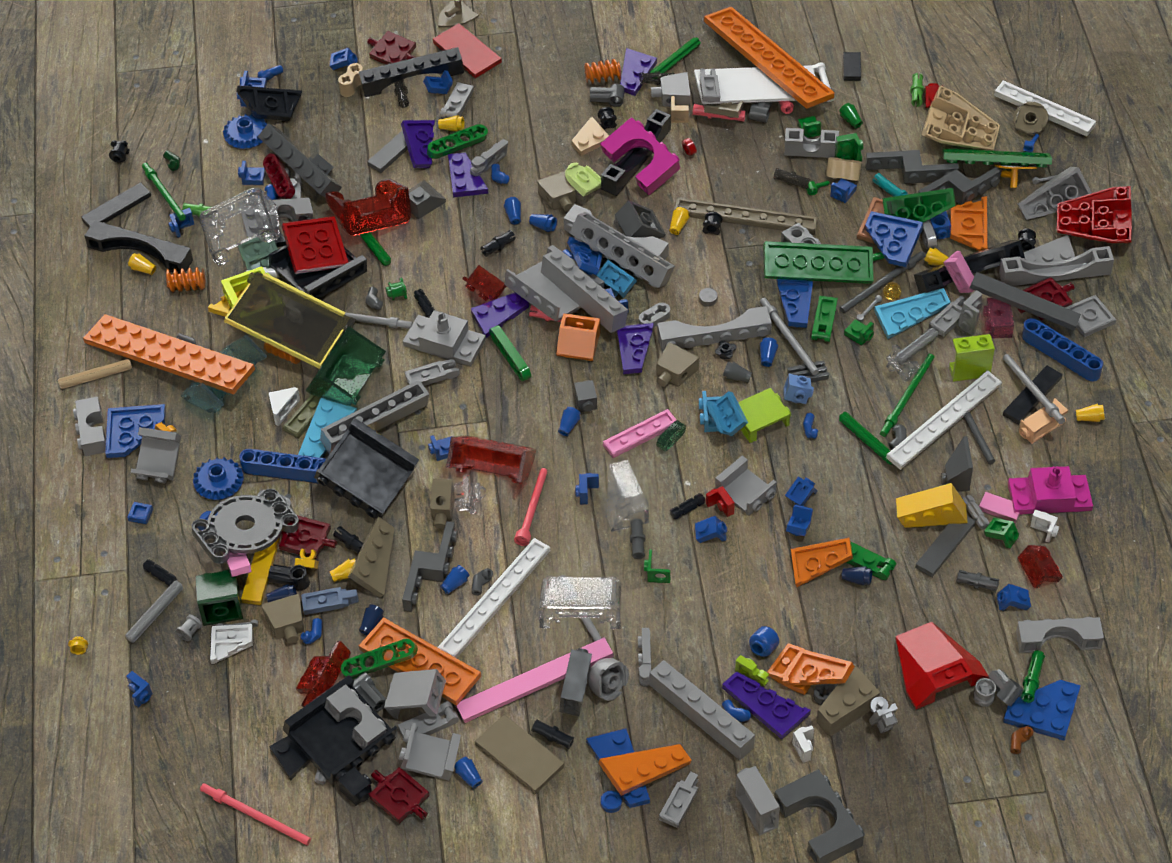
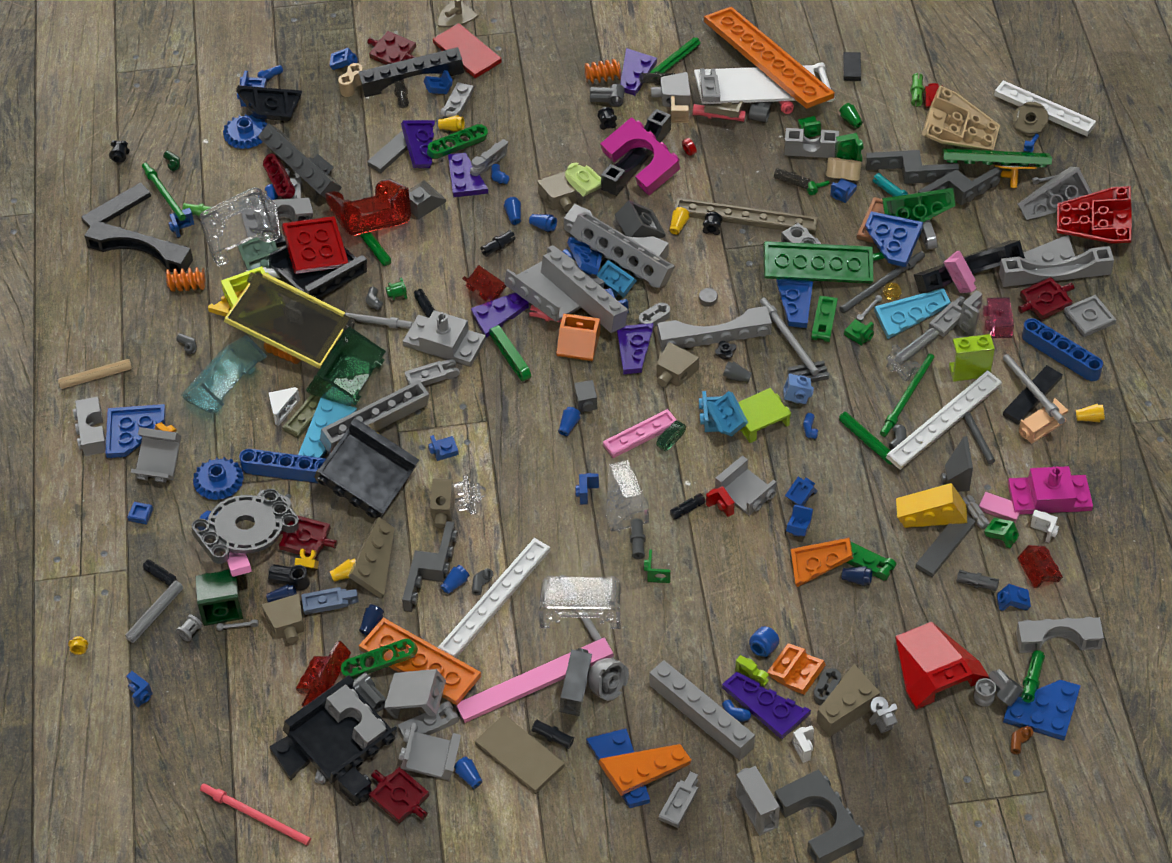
(140, 263): yellow cone -> none
(169, 354): orange plate -> none
(230, 640): white wing -> none
(251, 175): blue bracket -> none
(258, 577): yellow tile -> none
(316, 632): blue arm -> none
(350, 541): black pin -> none
(490, 457): clear red windscreen -> none
(523, 535): coral piece -> none
(589, 137): tan wing -> none
(611, 801): blue tile -> none
(645, 657): light grey hinge -> none
(709, 529): blue bracket -> none
(768, 350): blue cone -> none
(817, 669): orange wing -> none
(935, 257): yellow cone -> none
(941, 225): blue brick -> none
(970, 224): orange wing -> none
(1025, 301): dark grey tile -> none
(1027, 239): black brick -> none

